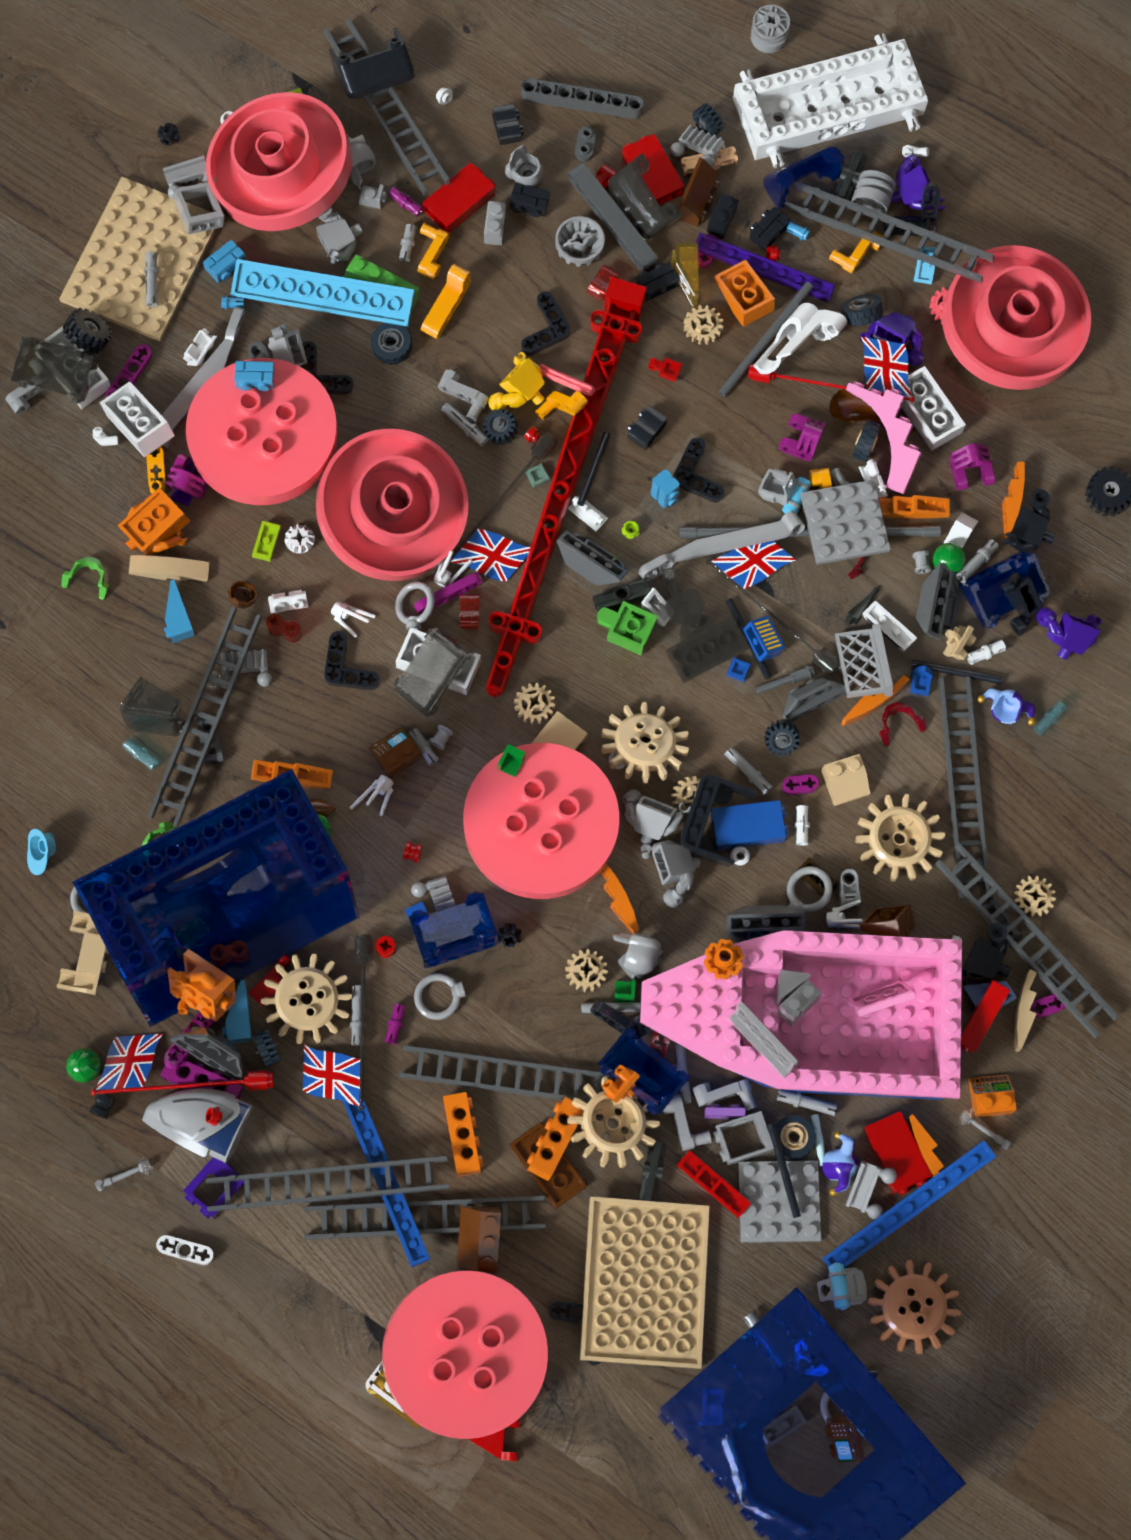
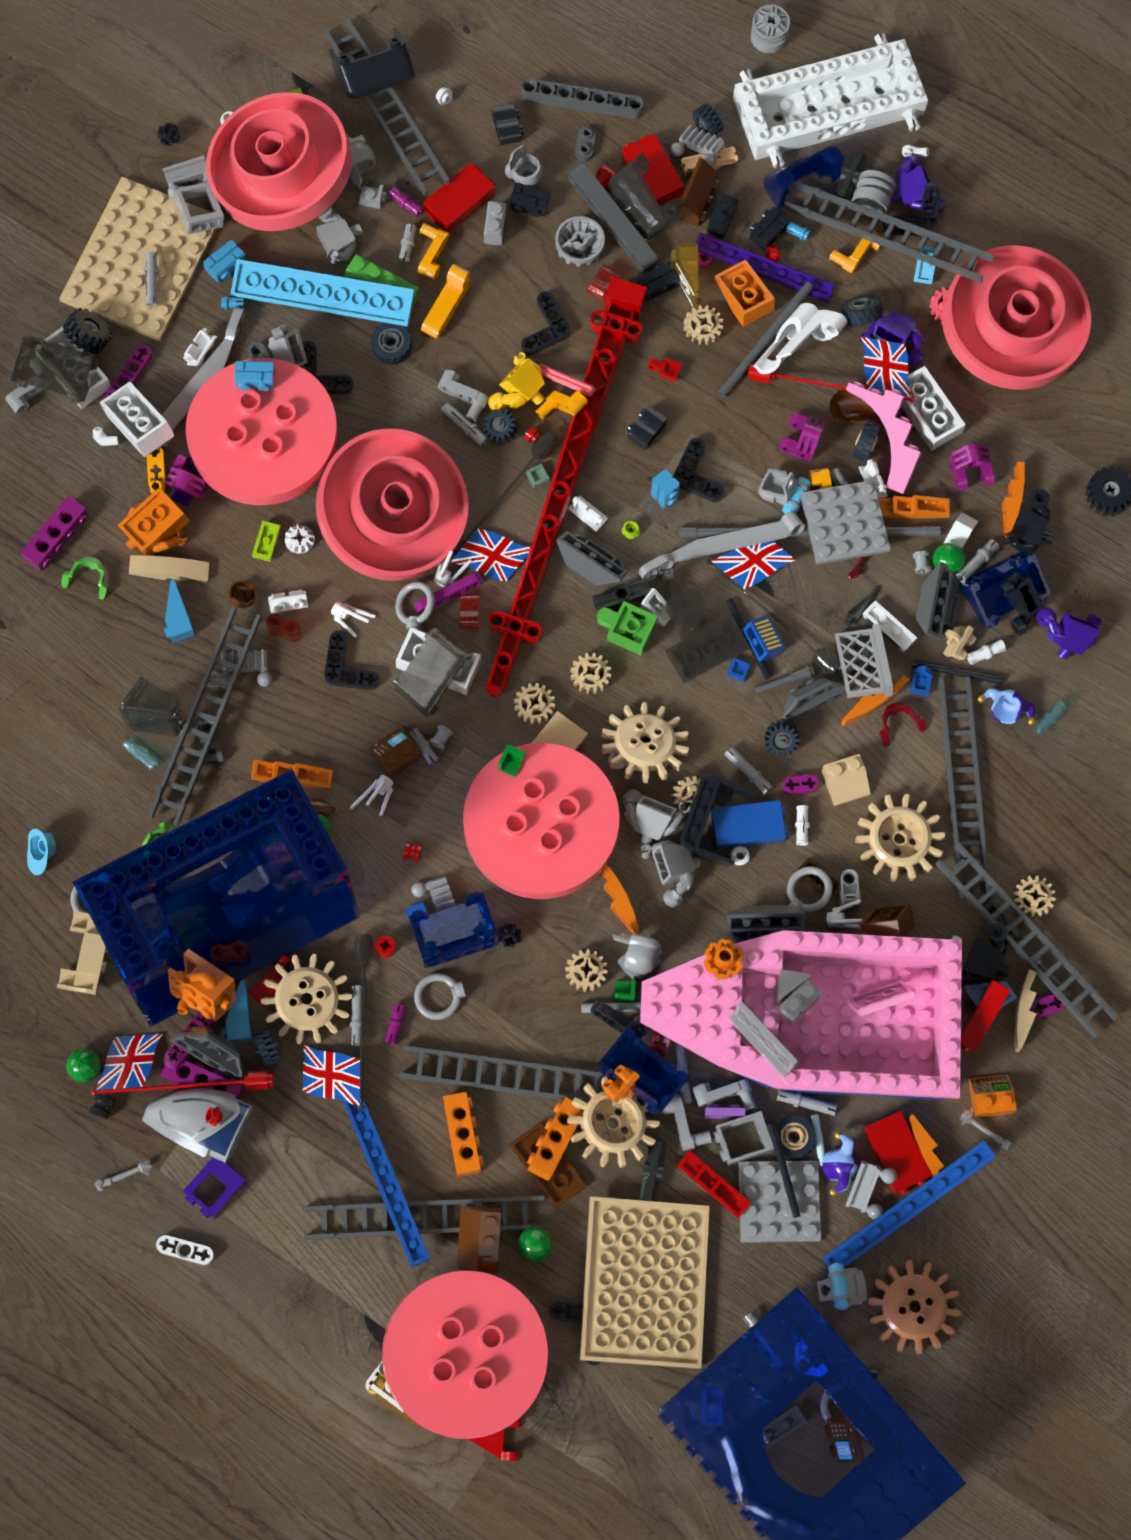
(68, 509): none -> magenta brick
(349, 1195): dark grey ladder -> none
(535, 1244): none -> green piece
(593, 469): black axle -> none
(594, 680): none -> tan gear

